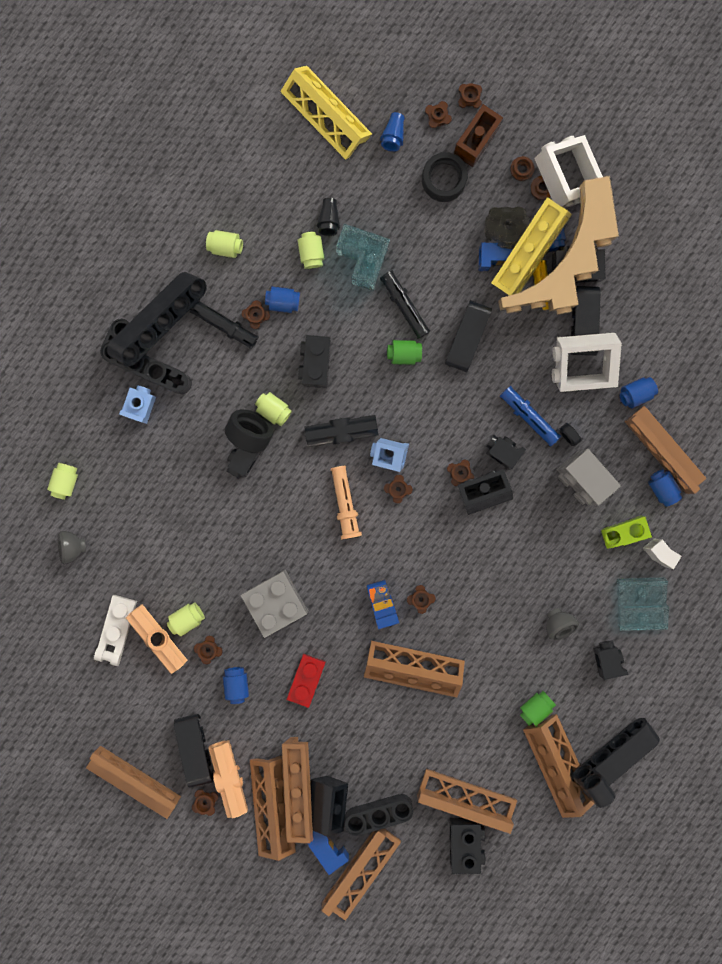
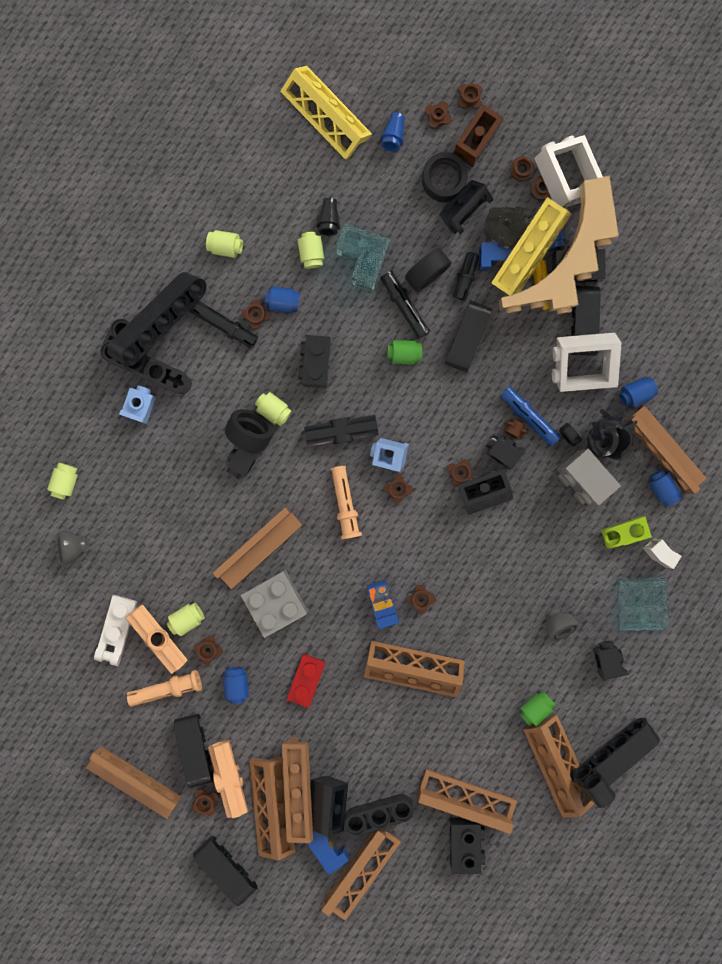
(174, 687): none -> light nougat pin
(224, 872): none -> black beam
(258, 548): none -> medium nougat fence
(427, 270): none -> black tyre
(465, 205): none -> black hinge
(466, 277): none -> black axle
(515, 429): none -> reddish brown plate
(611, 436): none -> black hair

